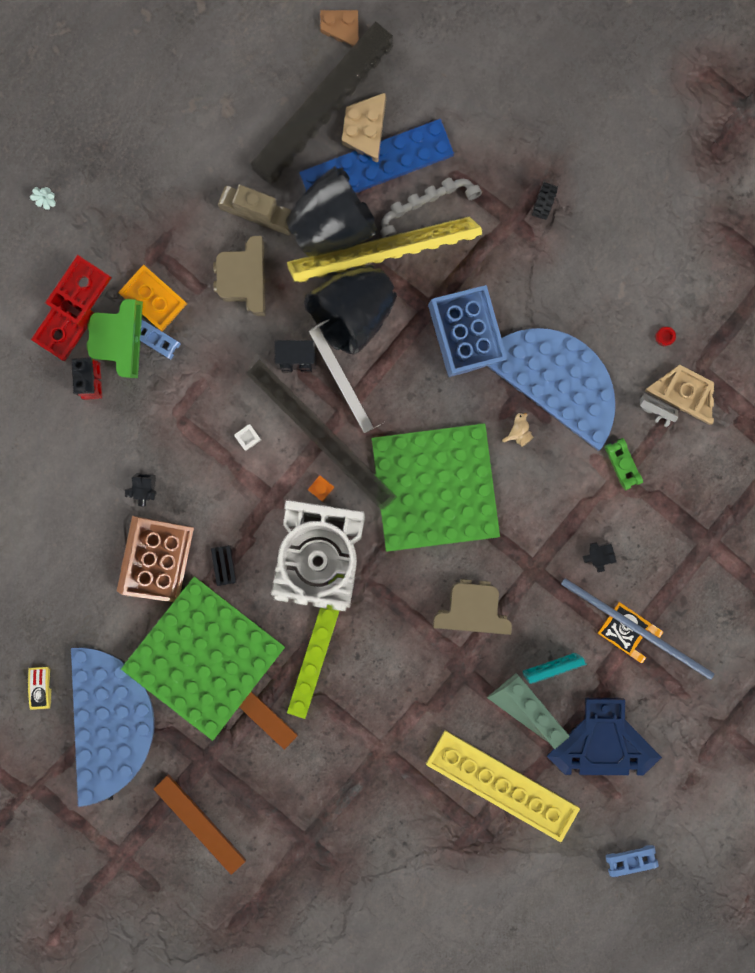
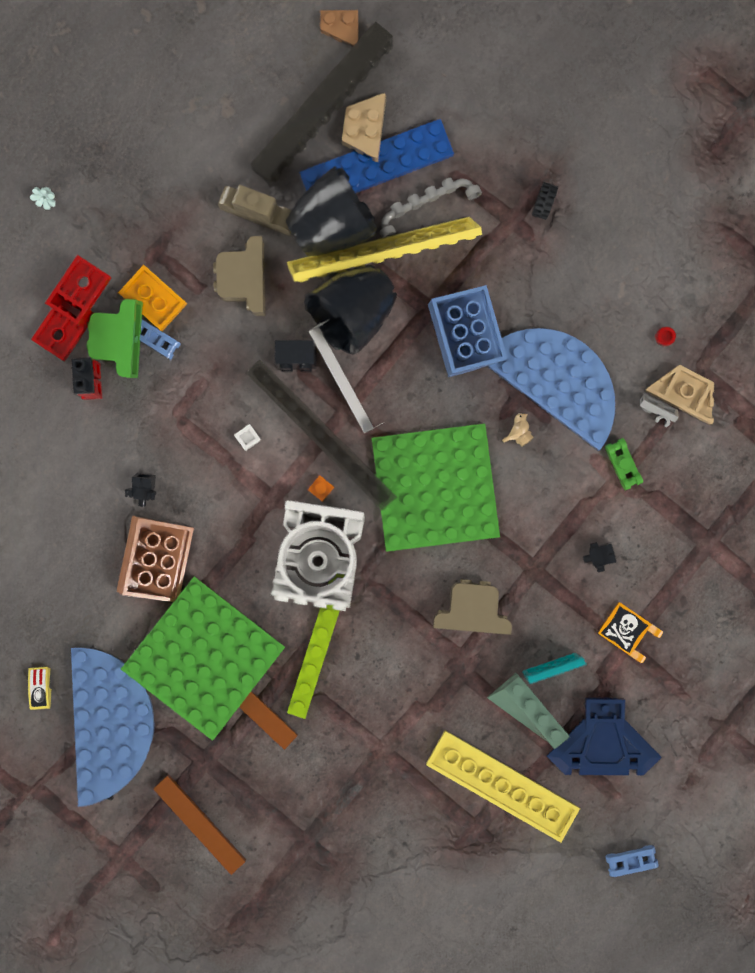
(223, 565): black tile -> none
(638, 629): sand blue piece -> none

